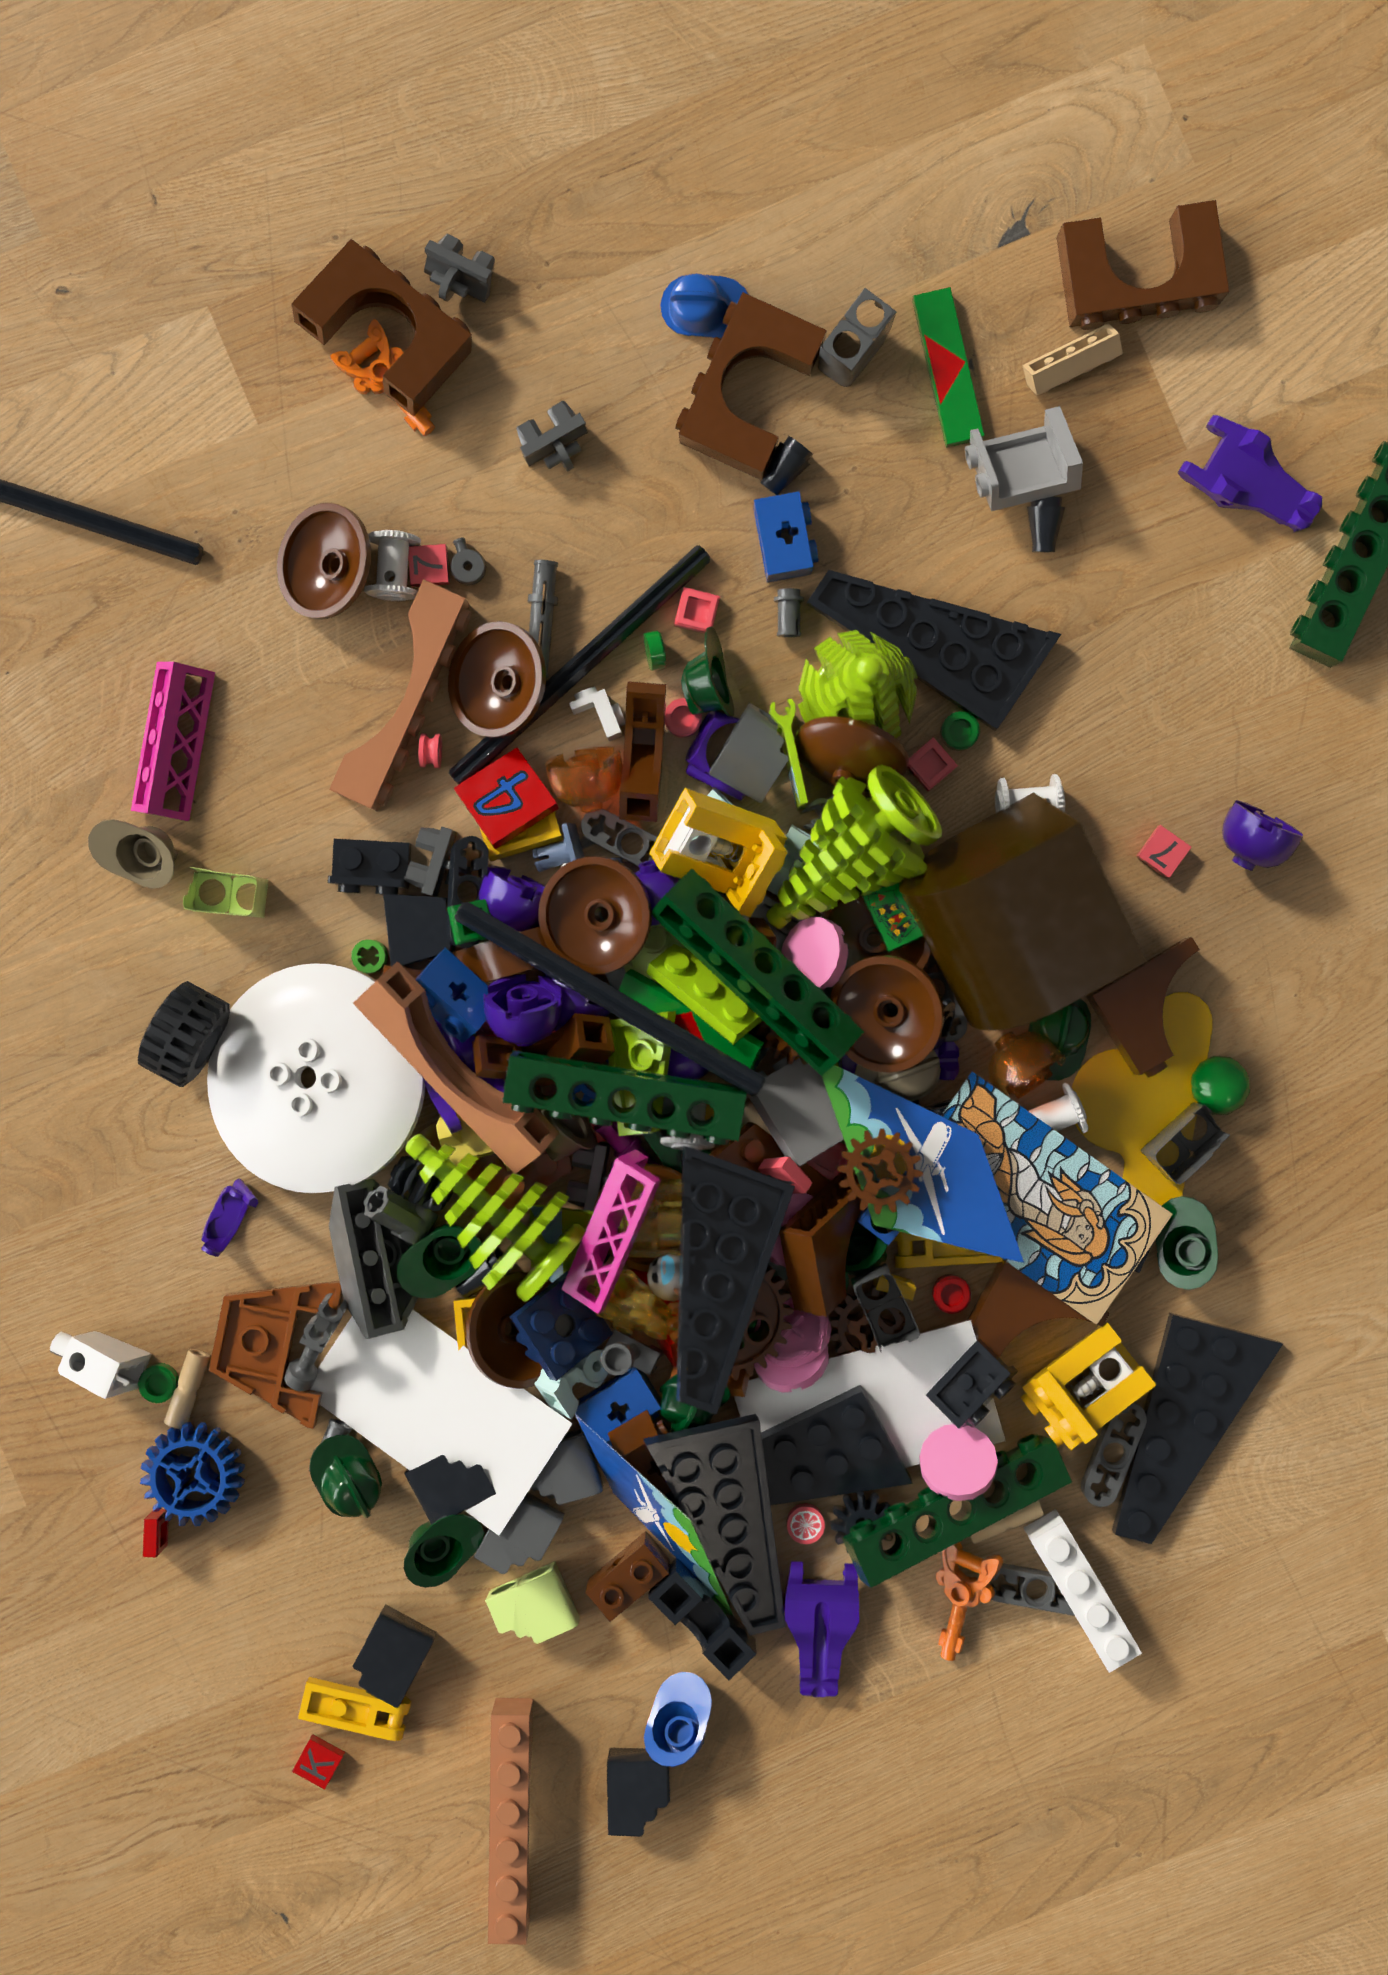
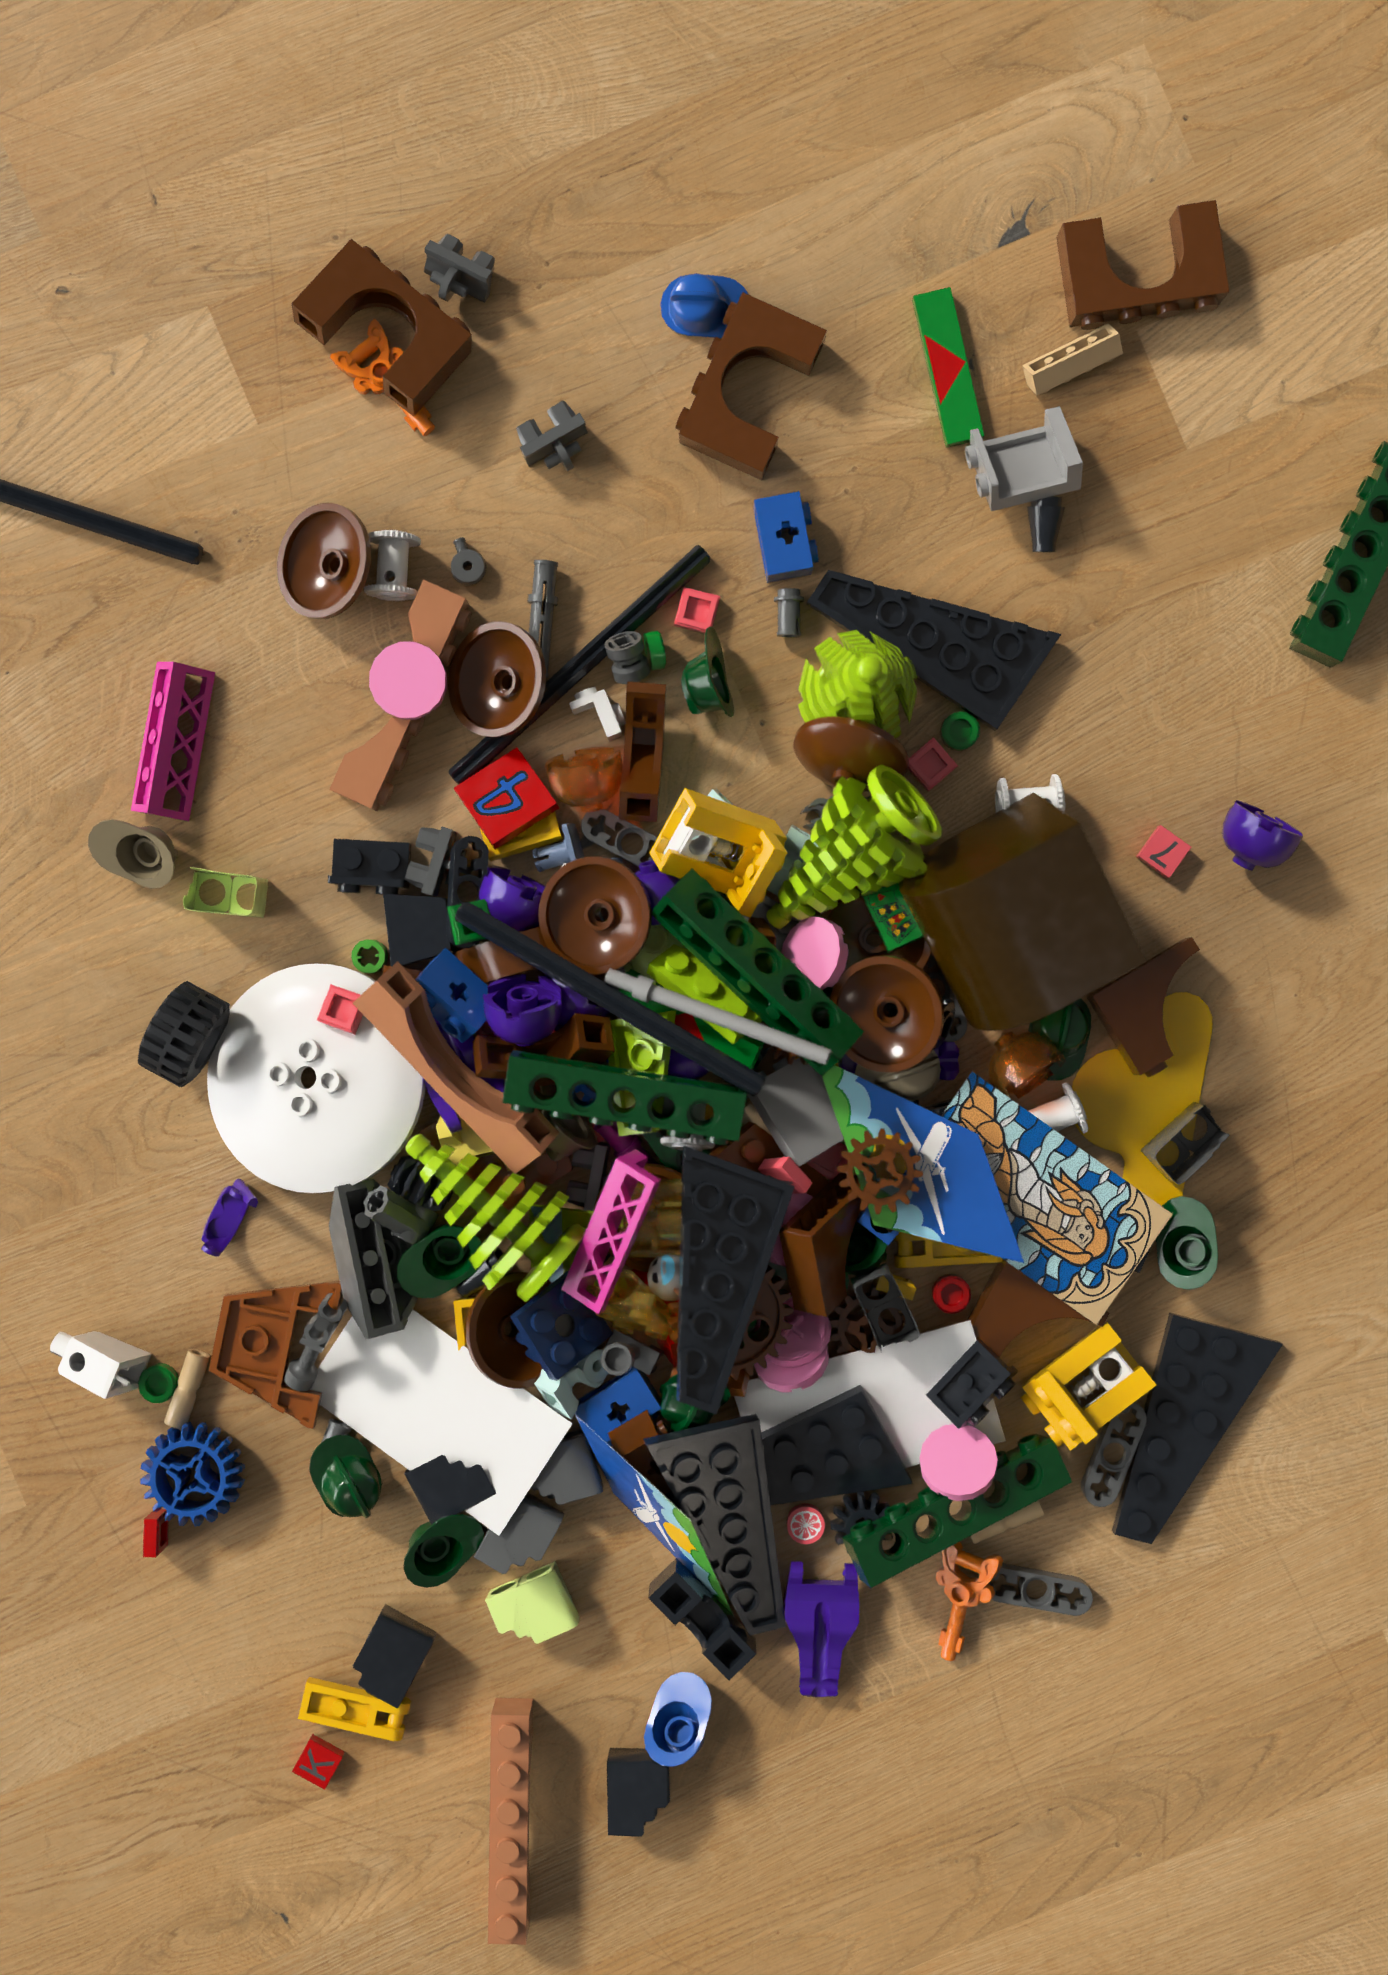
(340, 1011): none -> coral tile
(408, 680): none -> bright pink tile
(428, 563): coral tile -> none
(430, 750): coral bush -> none
(627, 657): none -> dark grey wheel
(628, 1576): reddish brown brick -> none
(646, 990): none -> light grey bar
(680, 720): coral tile -> none
(696, 755): dark purple helmet -> none
(751, 755): dark grey piece -> none
(787, 464): black cone -> none
(789, 748): lime flag -> none
(845, 370): dark grey piece -> none
(1082, 1590): white arch -> none
(1220, 1085): green hair -> none
(1249, 477): dark purple animal -> none

